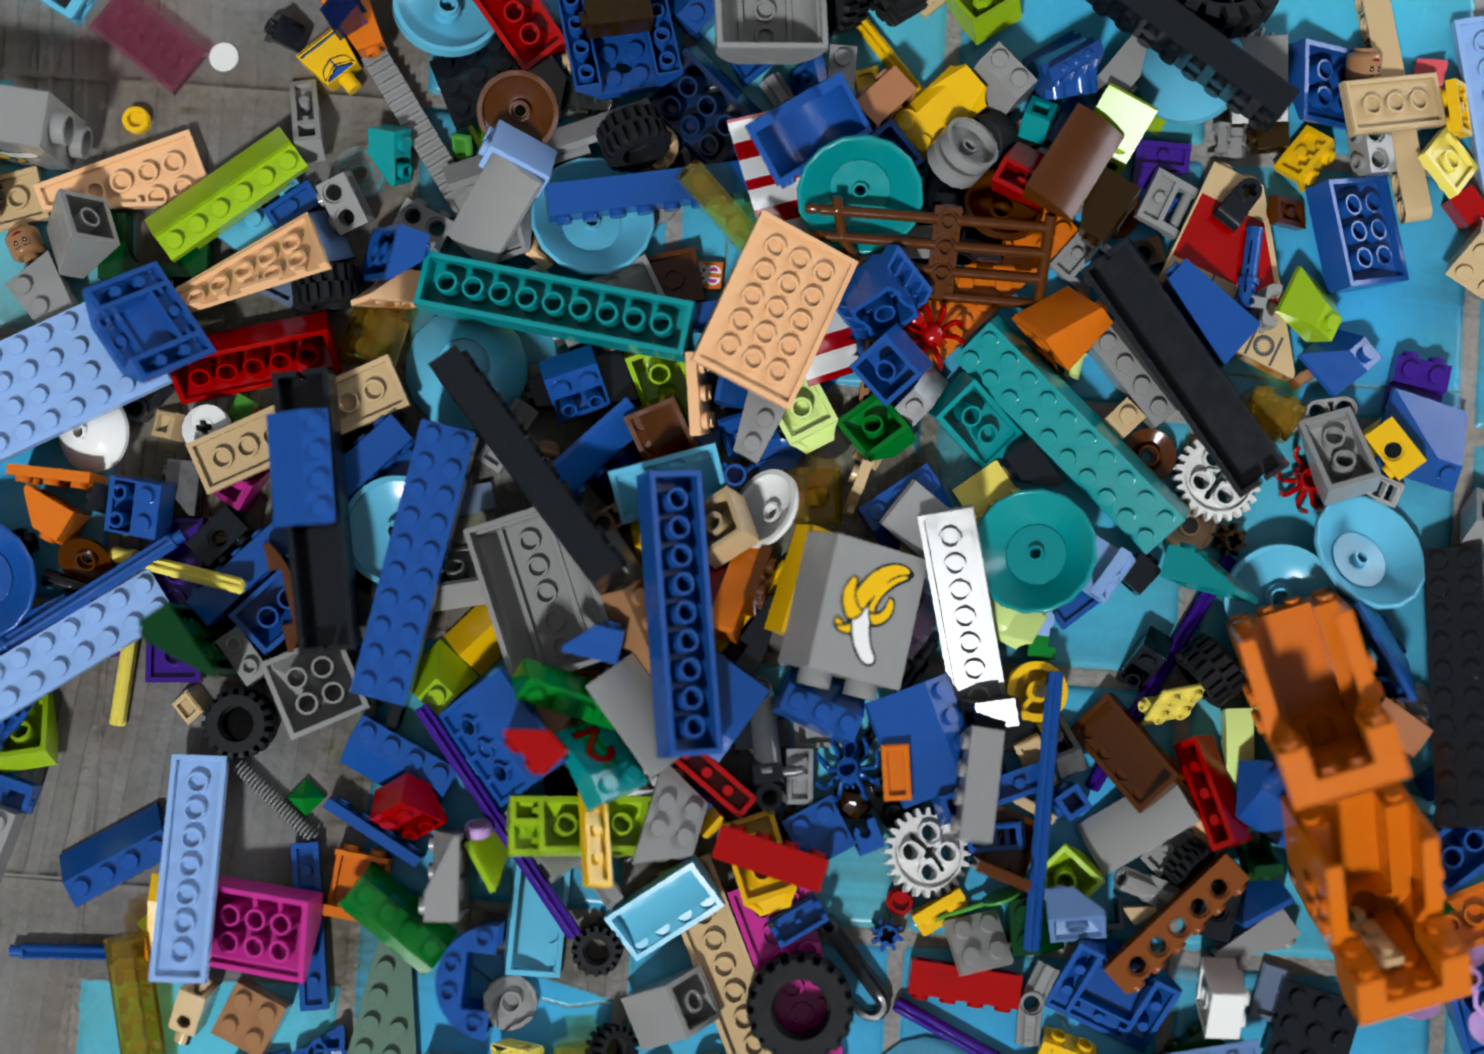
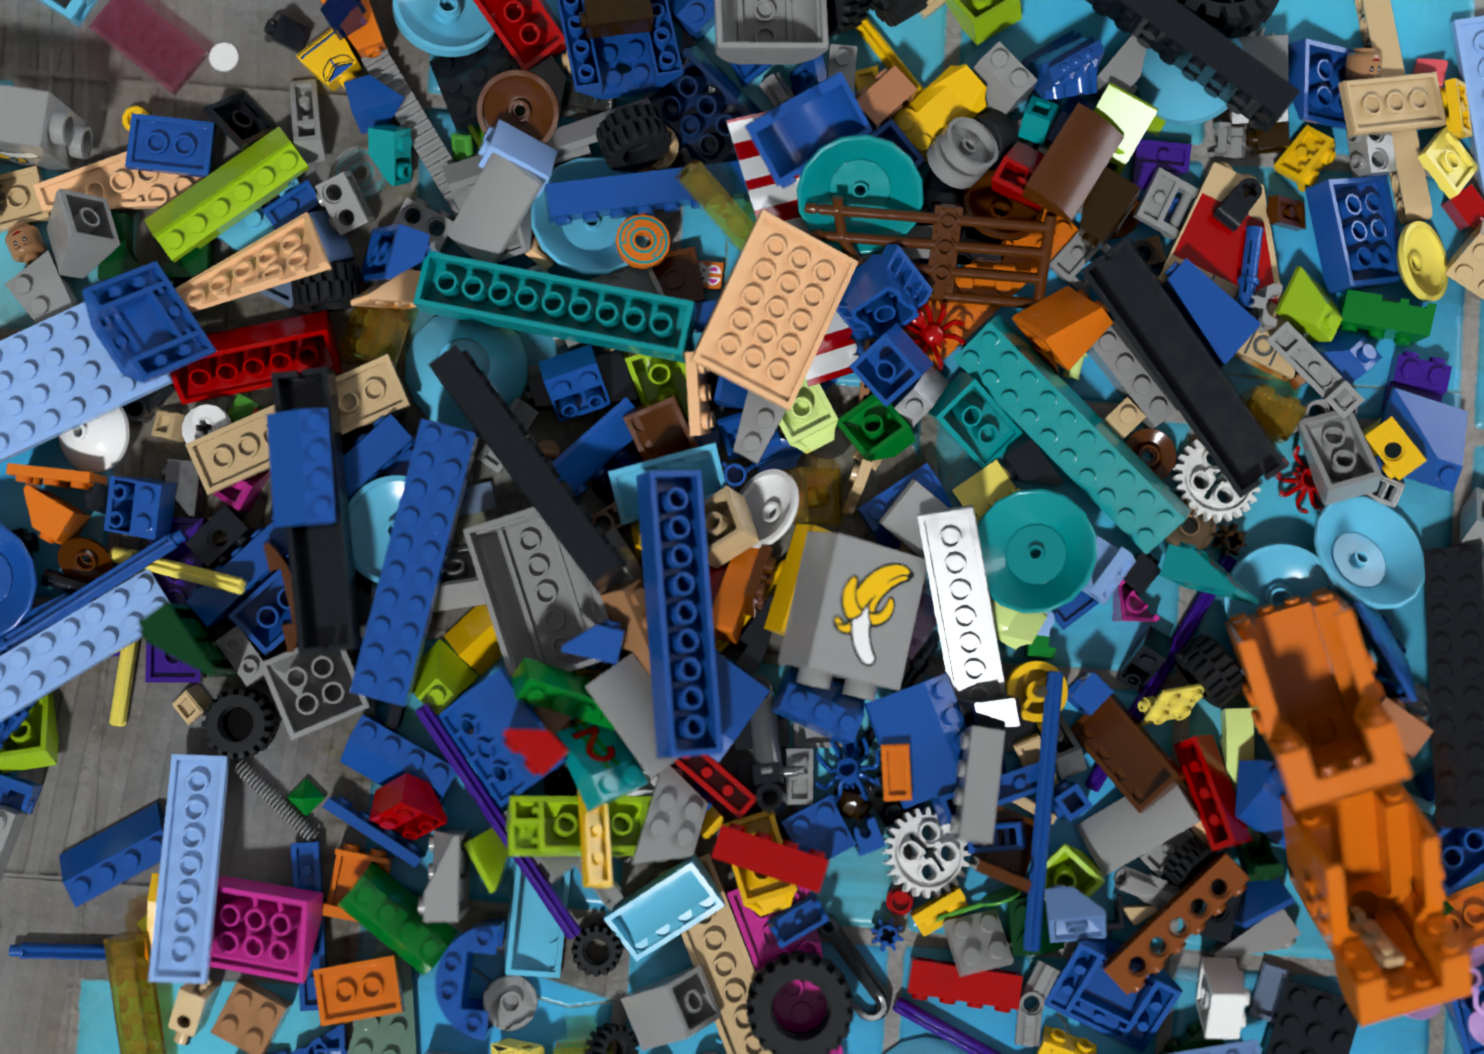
(170, 145): none -> blue plate
(240, 119): none -> black slope
(359, 990): none -> orange plate
(371, 101): none -> blue slope
(478, 829): lavender tile -> none
(642, 226): none -> orange tile
(1088, 693): none -> blue panel
(1129, 607): none -> dark pink slope
(1315, 369): none -> light grey slope
(1384, 317): none -> green wedge
(1422, 261): none -> light yellow dish

